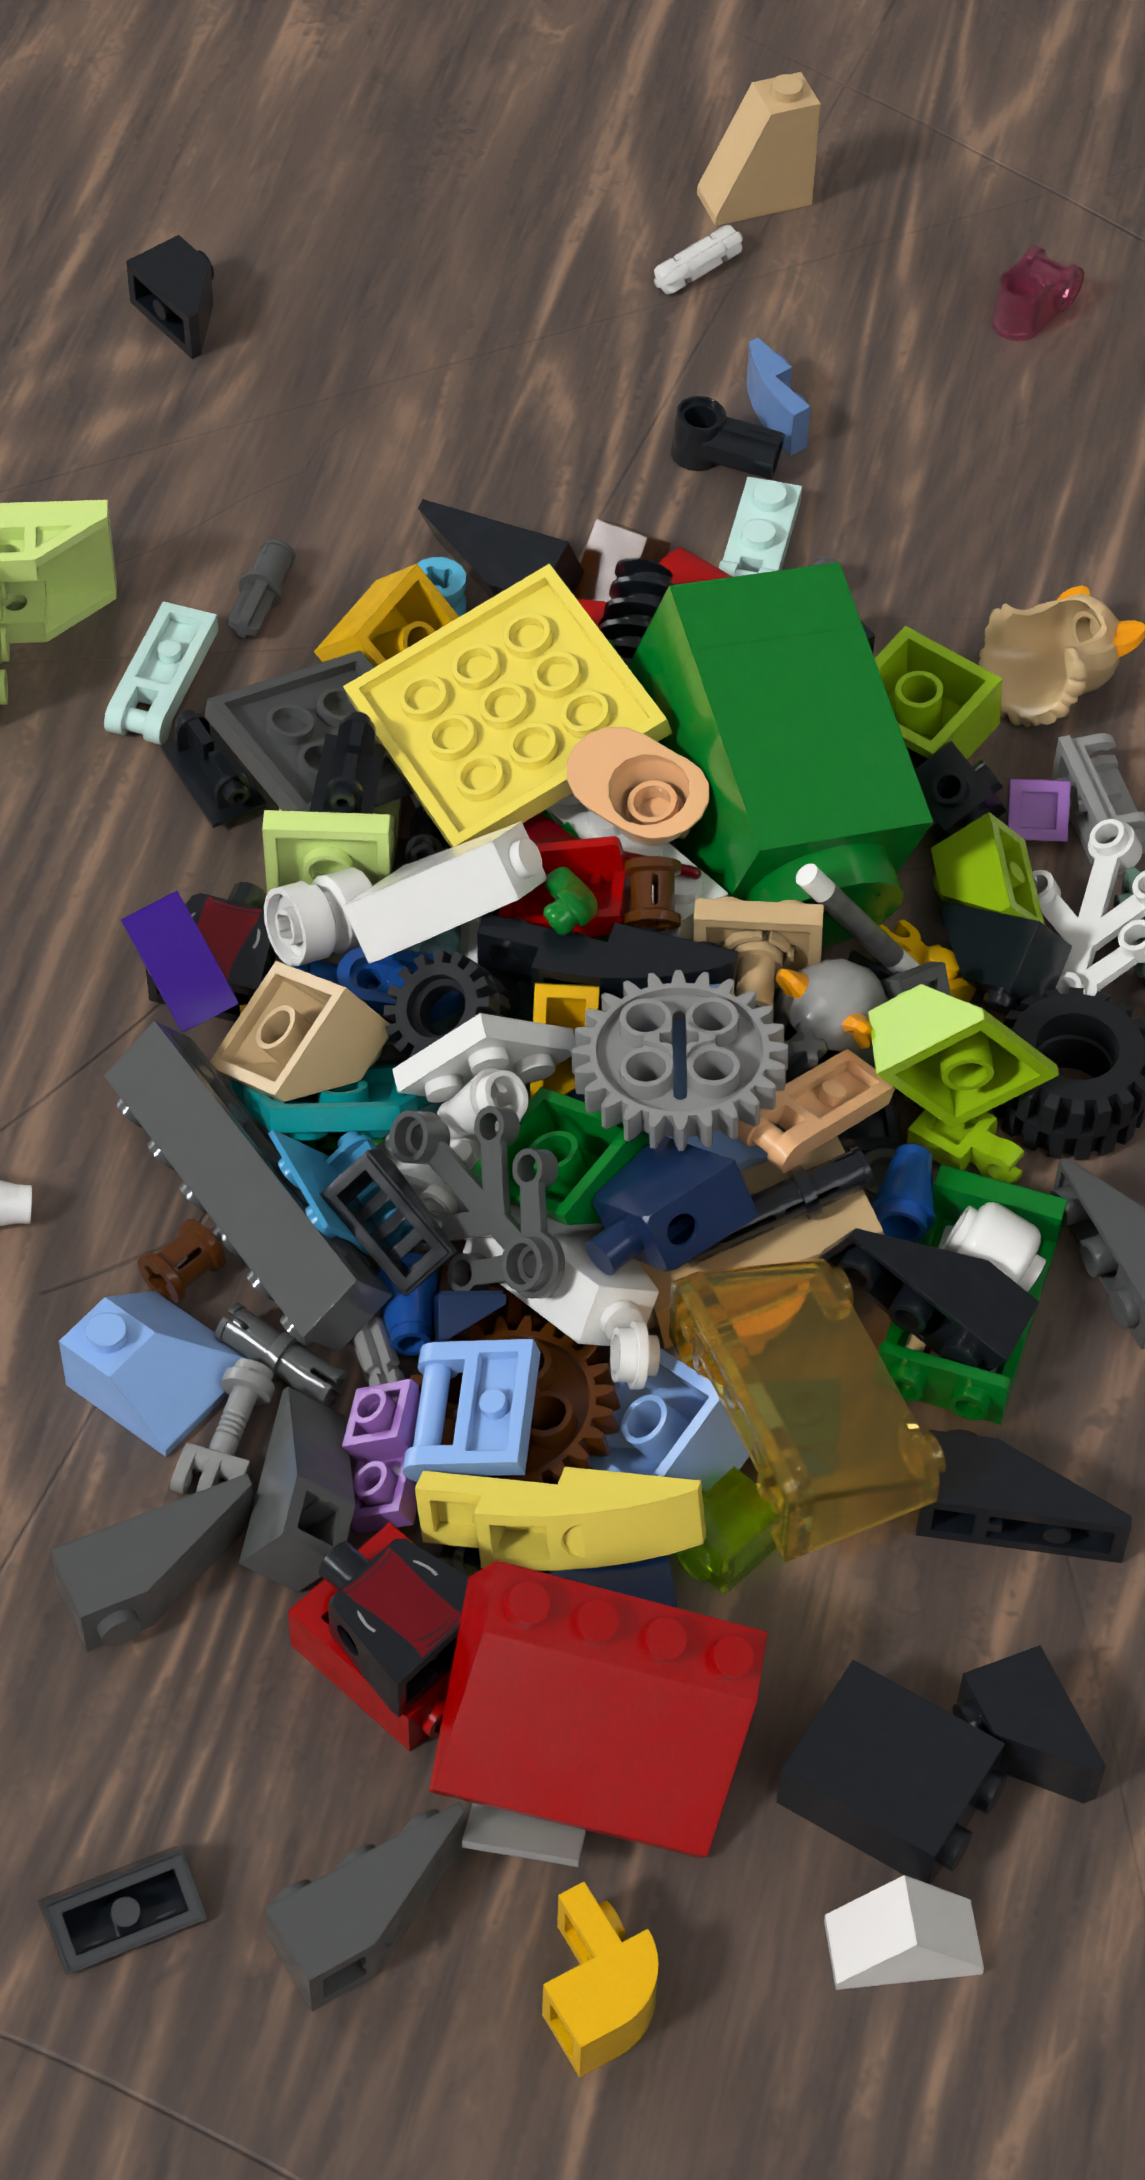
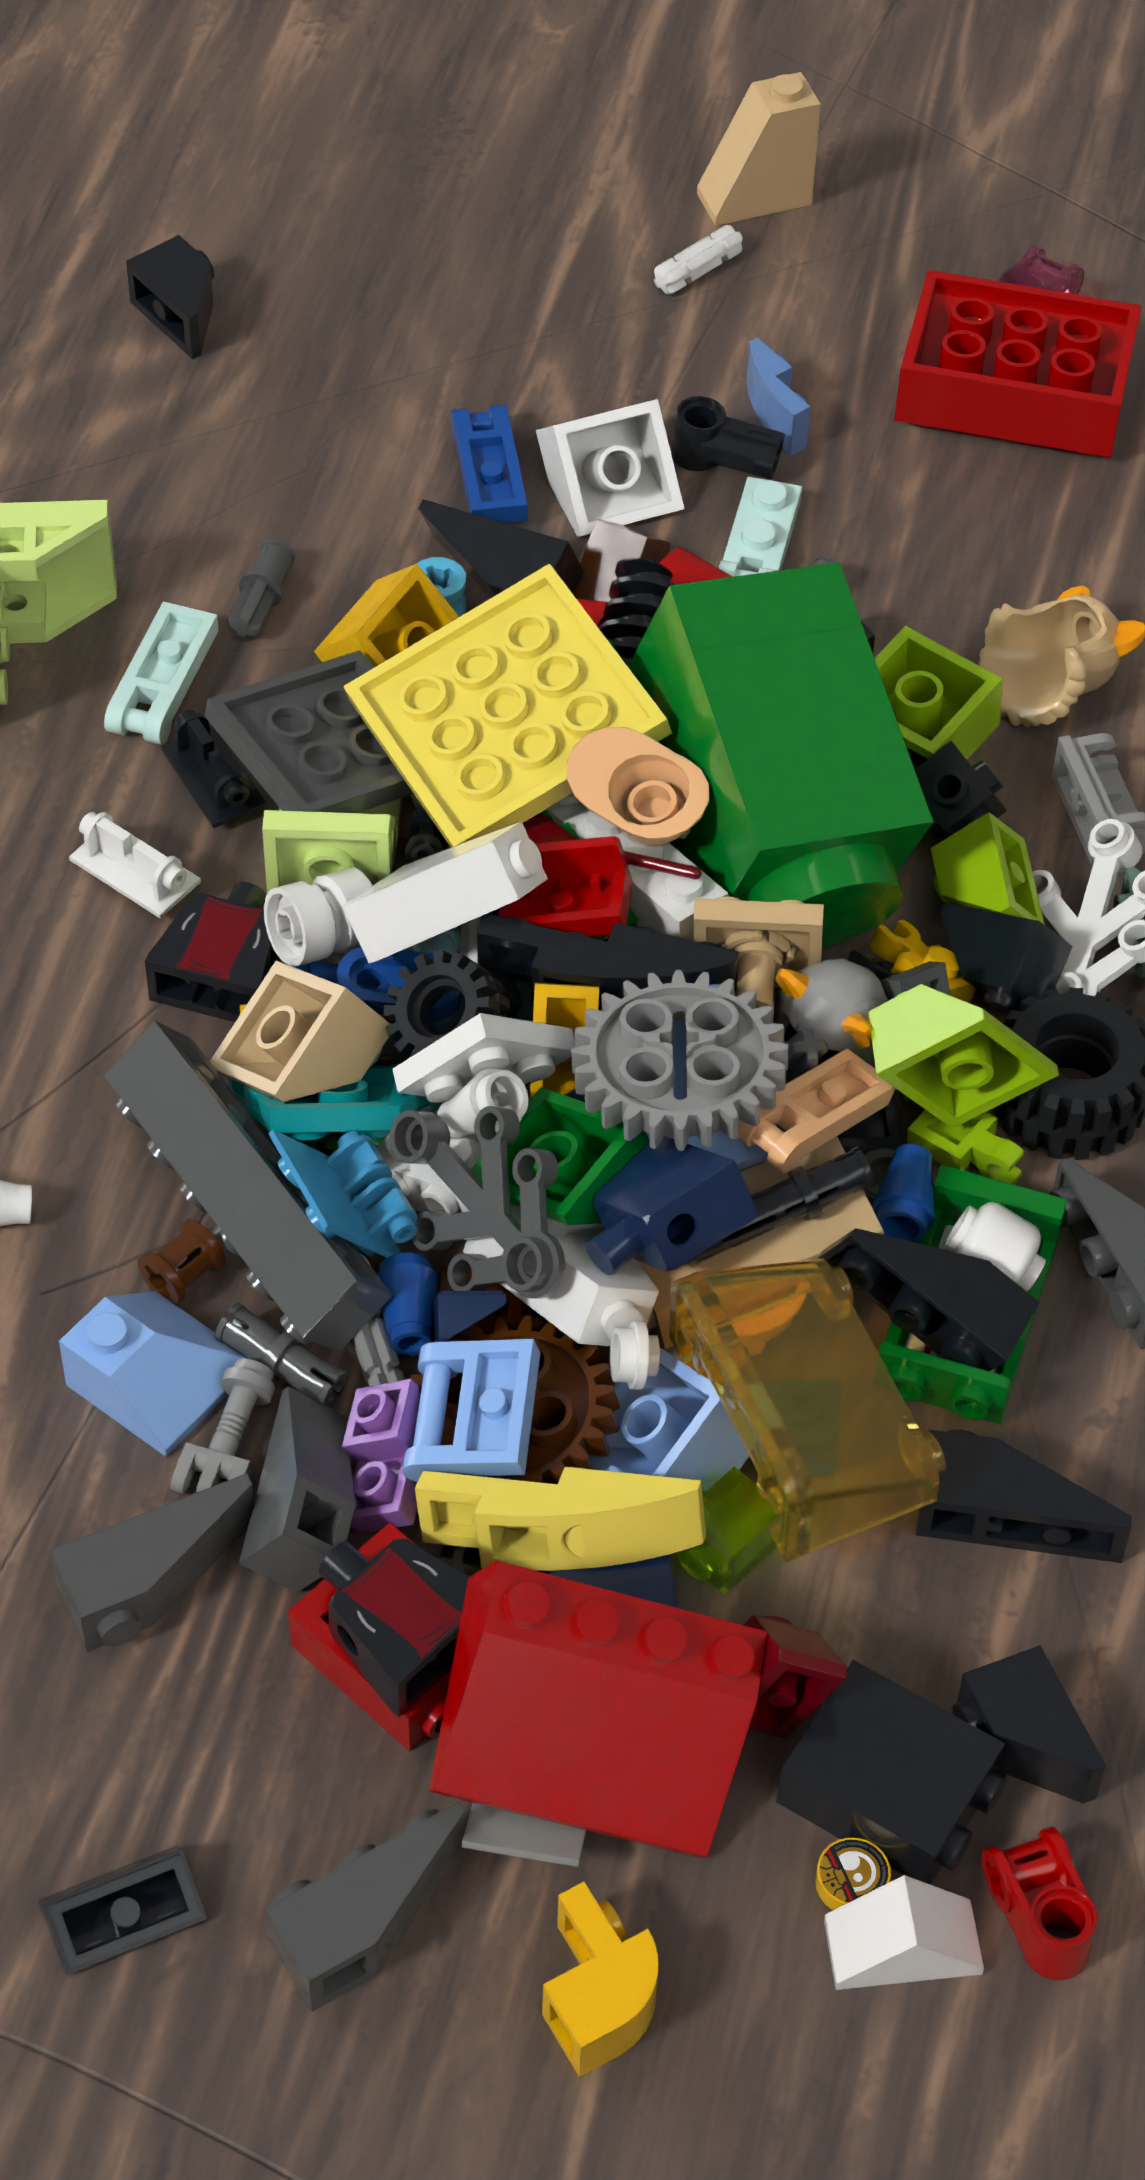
(132, 865): none -> white hinge
(179, 961): dark purple slope -> none
(342, 1198): black slope -> none
(349, 768): black hinge -> none
(489, 464): none -> blue plate
(573, 902): green arm -> none
(611, 467): none -> white slope
(661, 874): reddish brown bush -> none
(795, 1675): none -> dark red slope
(850, 1871): none -> tile
(854, 919): flat silver bar -> none
(1017, 363): none -> red slope
(1038, 808): medium lavender plate -> none
(1041, 1890): none -> red piece

